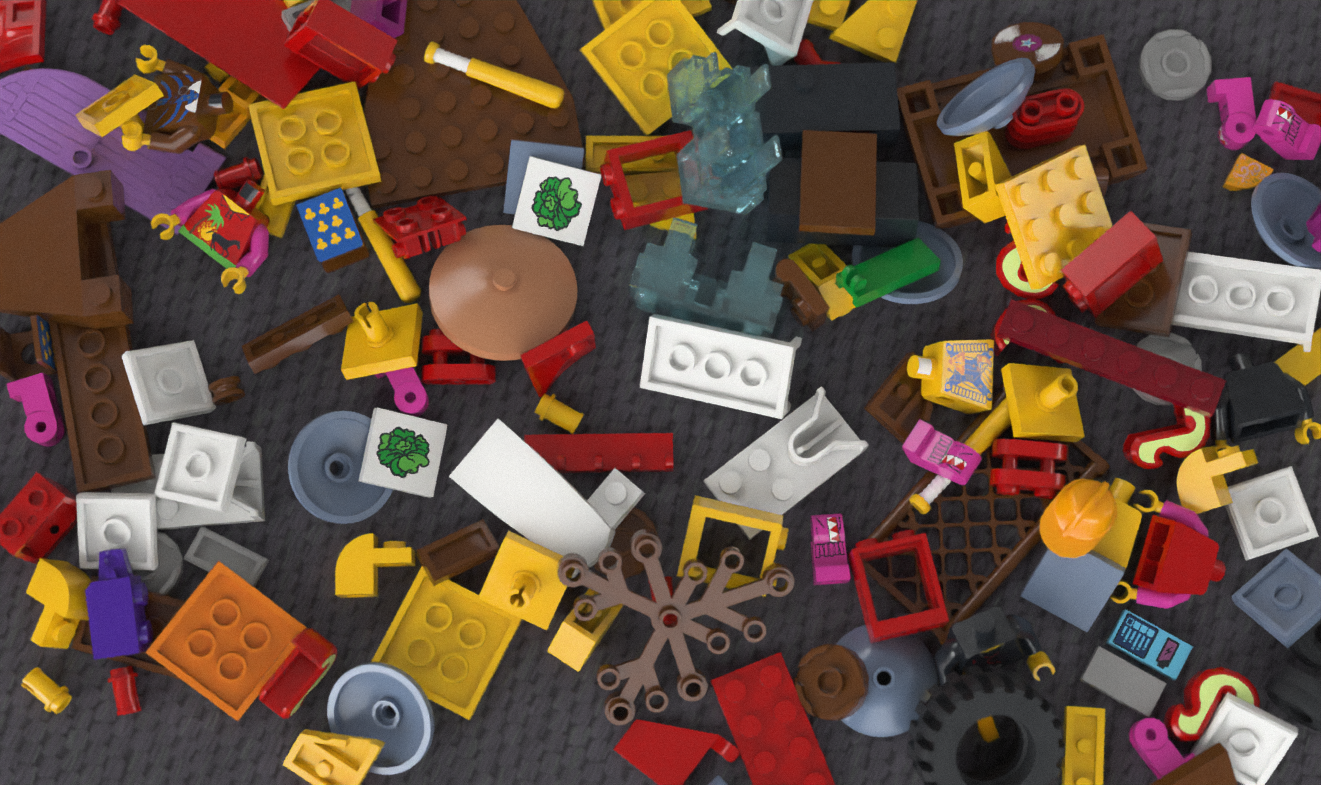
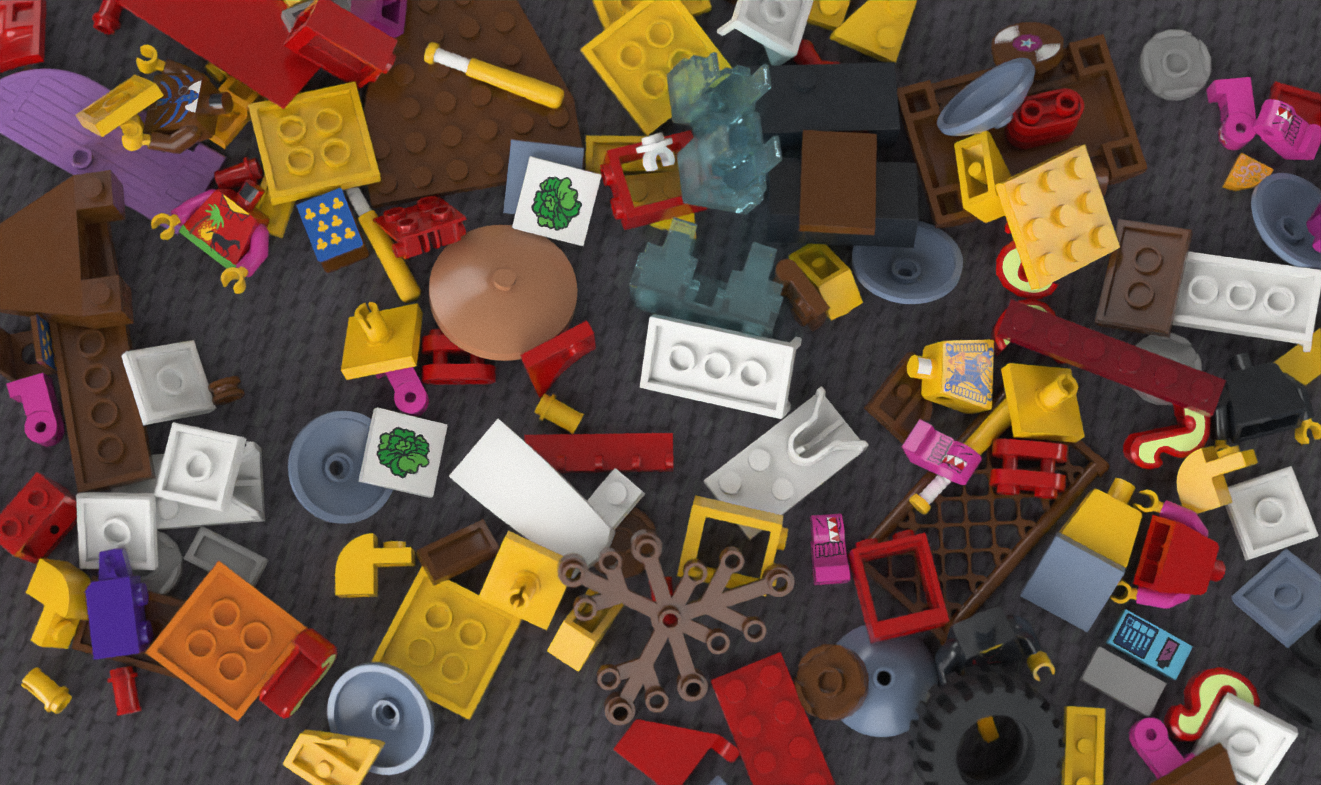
(297, 334): reddish brown plate -> none
(653, 146): none -> white plate
(888, 271): green hinge -> none
(1078, 518): light orange piece -> none
(1111, 265): red window -> none

